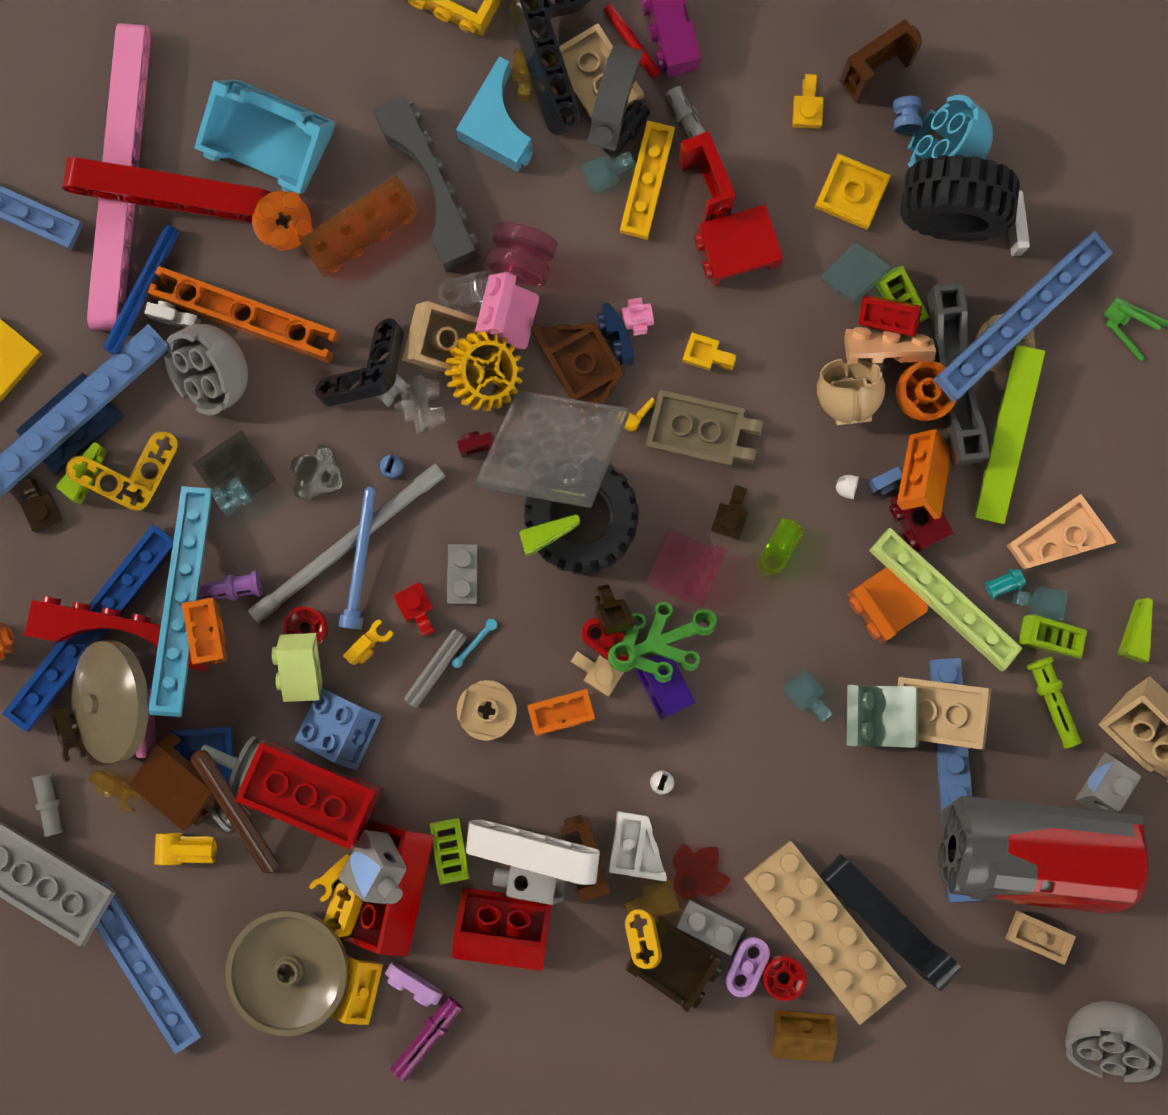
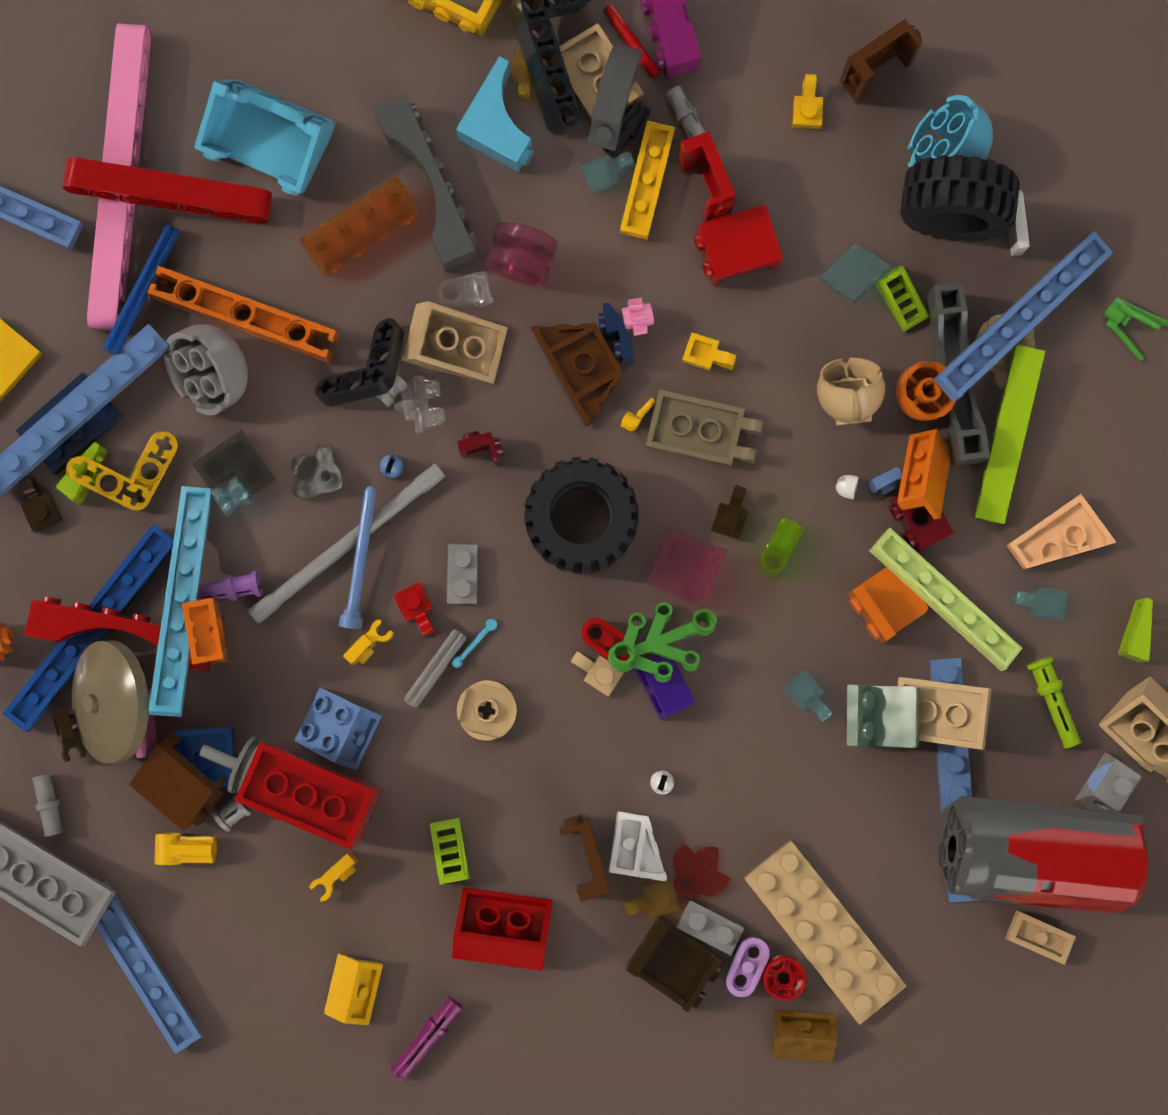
(110, 786): clear yellow plate -> none
(167, 314): white plate -> none
(234, 811): reddish brown axle -> none
(266, 214): orange plate -> none
(287, 972): dark tan dish -> none
(298, 667): yellowish green brick -> none
(306, 615): red wheel -> none
(343, 910): yellow beam -> none
(374, 869): light grey torso -> none
(390, 927): red slope -> none
(402, 978): lavender plate -> none
(498, 354): yellow gear -> none
(507, 310): bright pink bracket -> none
(533, 852): white beam -> none
(540, 536): lime slope -> none
(540, 887): light grey torso -> none
(549, 714): orange panel -> none
(553, 448): clear tile -> none
(611, 613): dark brown plate -> none
(650, 937): yellow beam -> none
(852, 191): yellow plate -> none
(878, 346): light nougat wing -> none
(890, 315): red plate -> none
(895, 928): black beam -> none
(907, 113): medium blue wheel -> none
(1006, 583): teal pin -> none
(1034, 631): lime slope -> none
(1117, 1035): light grey cylinder -> none

